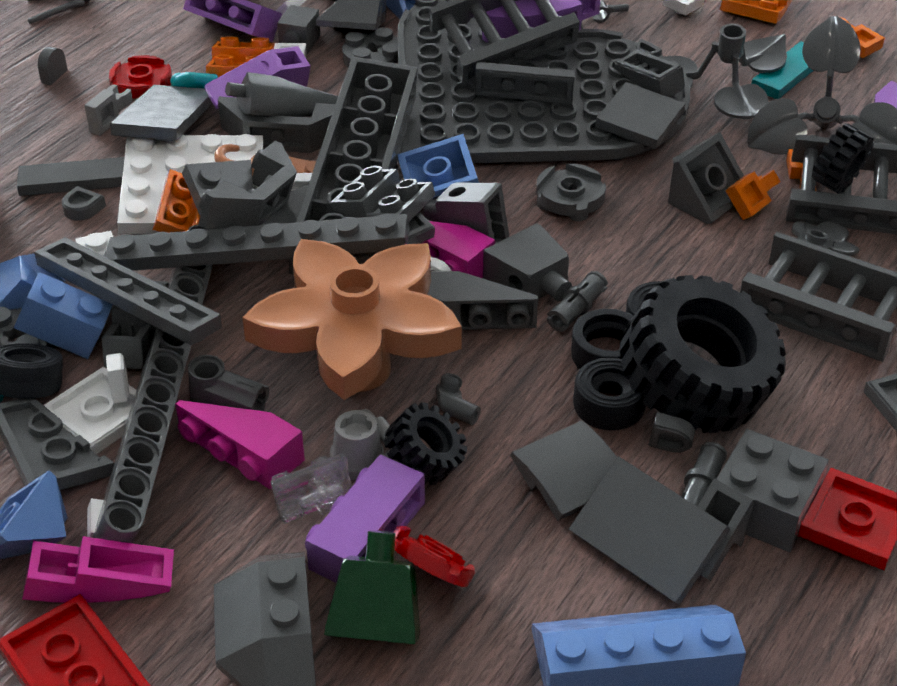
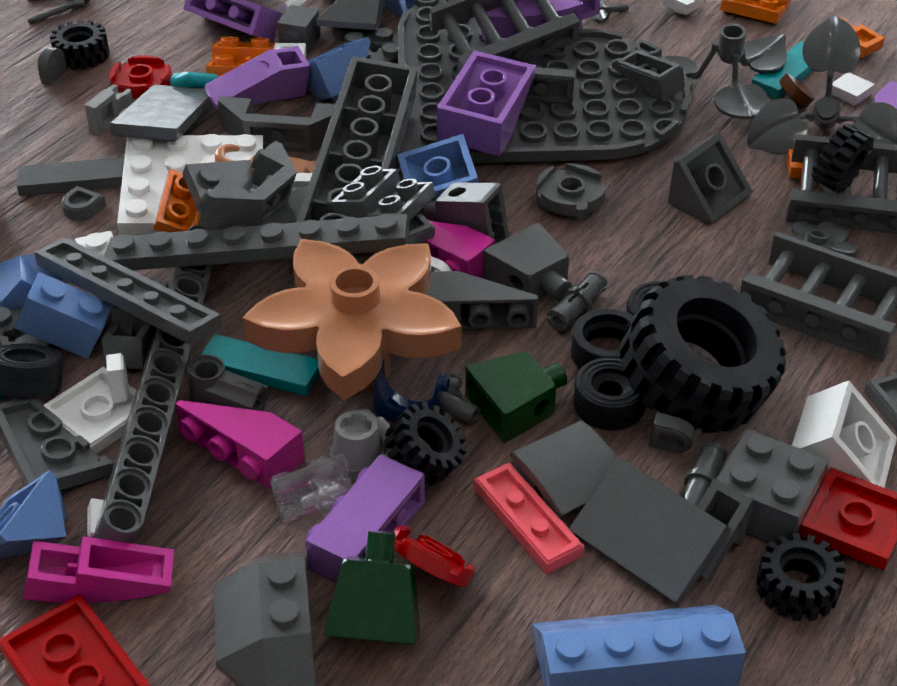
(81, 43): none -> black tyre
(275, 369): none -> teal tile
(276, 96): dark grey piece -> none
(330, 68): none -> medium blue slope
(391, 405): none -> dark blue helmet
(485, 102): none -> medium lavender slope
(513, 392): none -> dark green torso
(528, 518): none -> coral tile
(640, 115): dark grey tile -> none
(751, 194): orange plate -> none
(796, 90): none -> reddish brown tile
(797, 596): none -> black tyre
(846, 432): none -> white slope
(852, 89): none -> white tile

